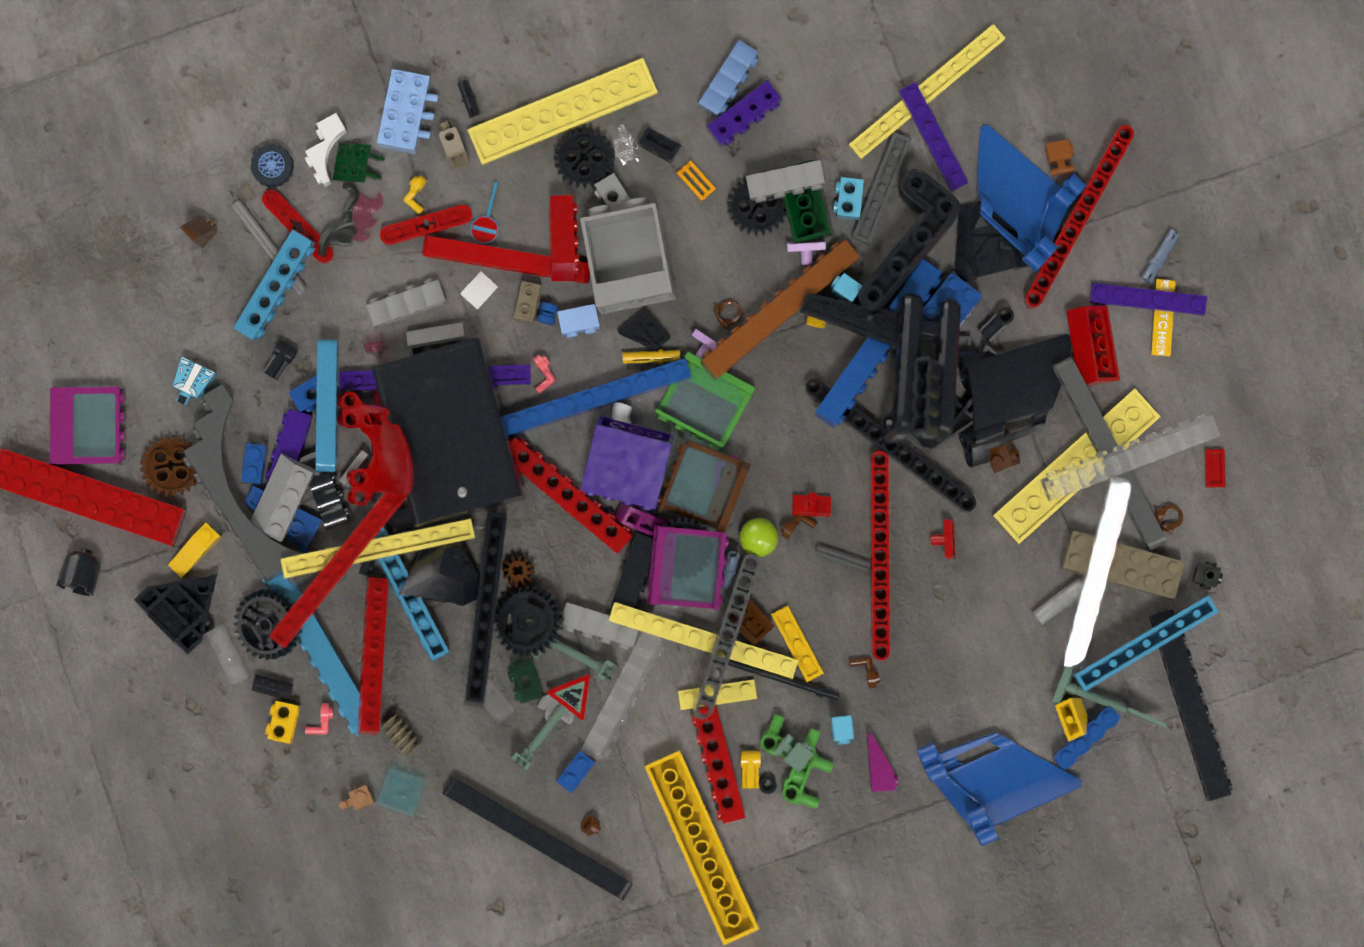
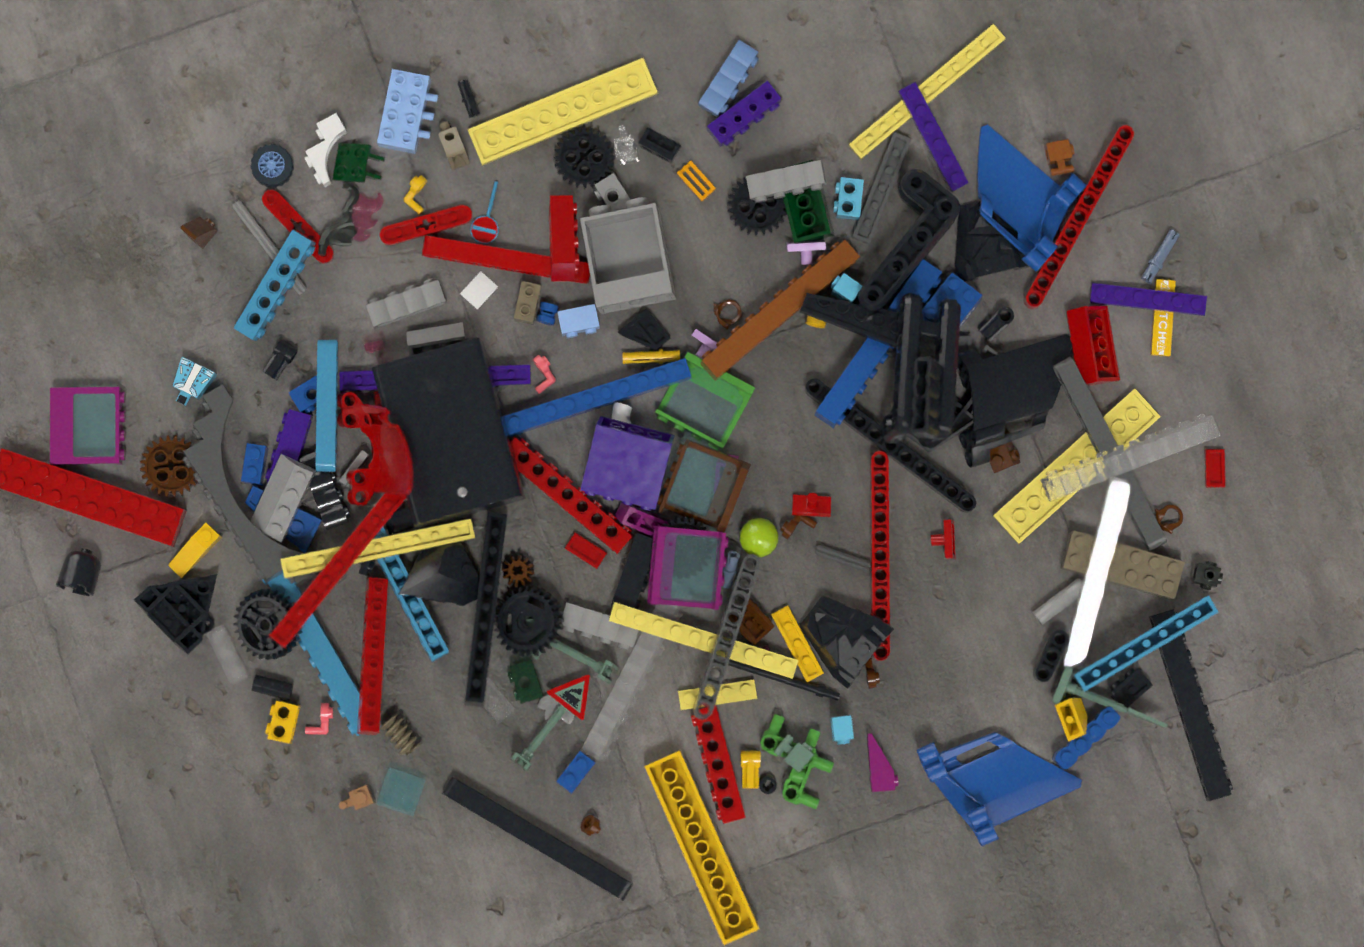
(586, 550): none -> red tile
(843, 637): none -> black wedge
(1058, 649): none -> black beam
(1130, 688): none -> black bracket

